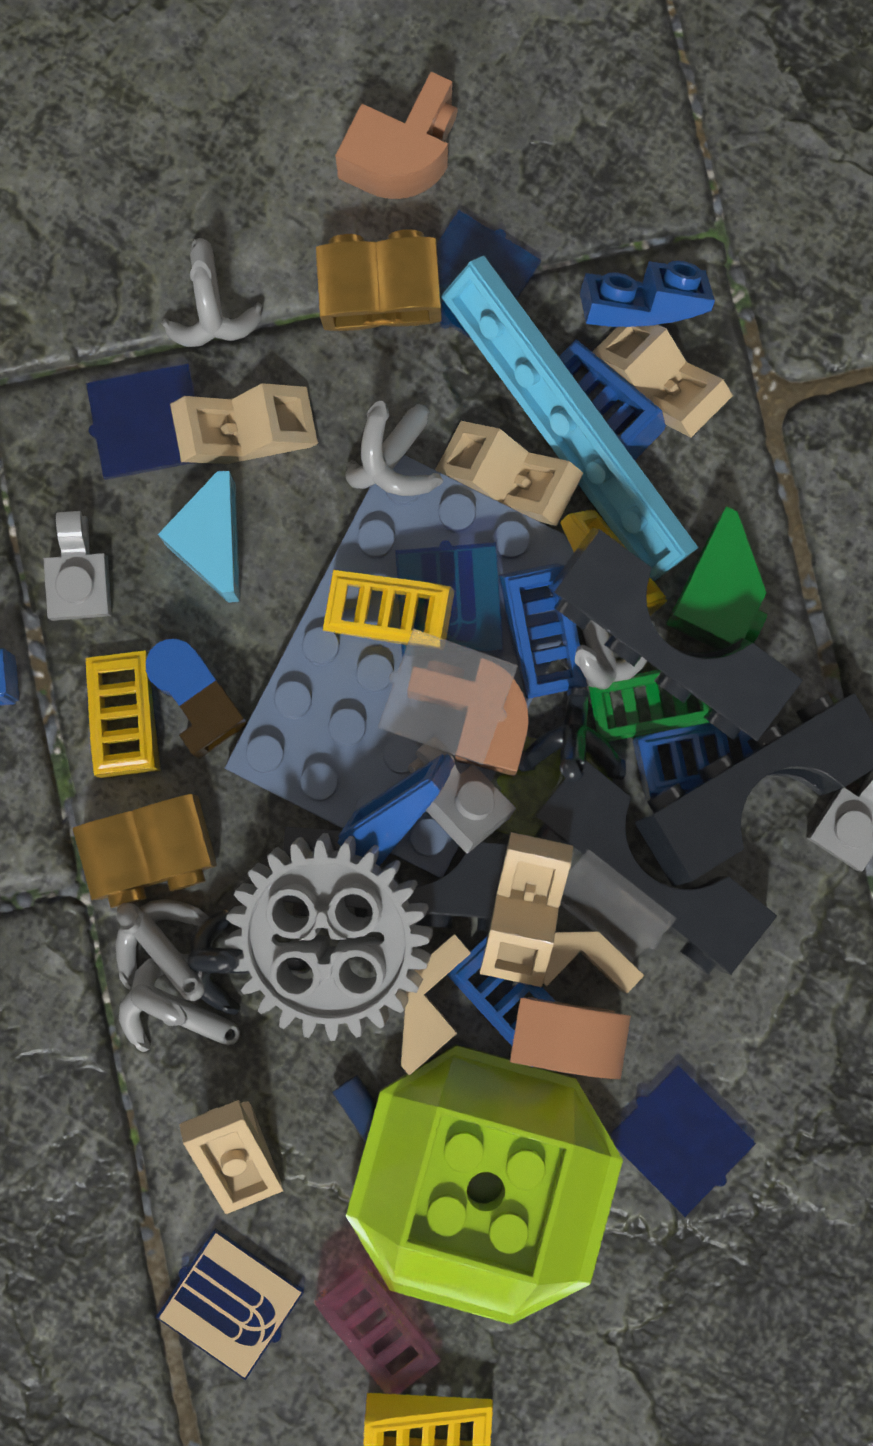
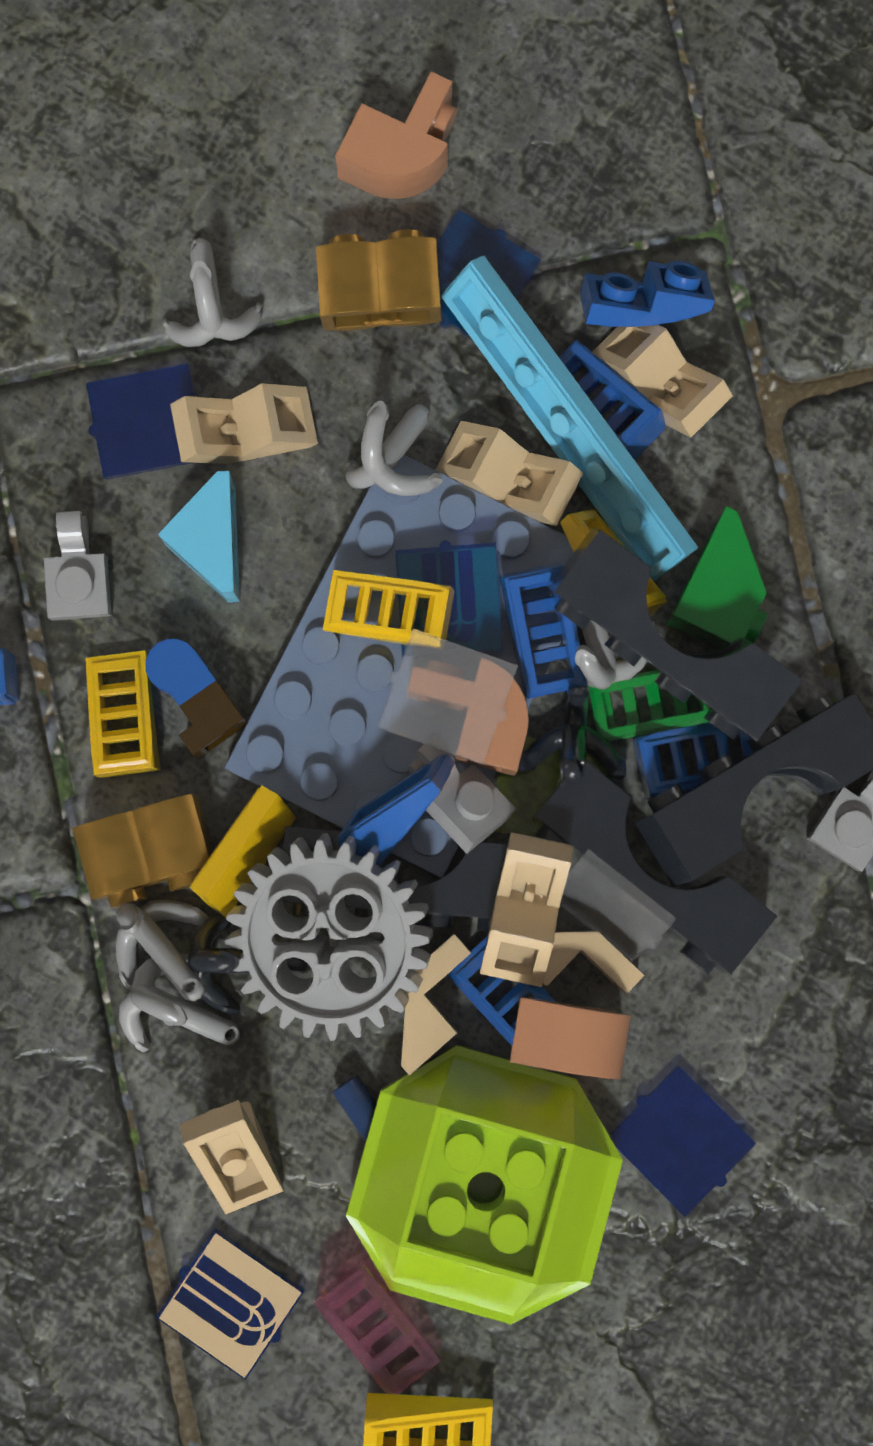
(244, 845): none -> yellow tile

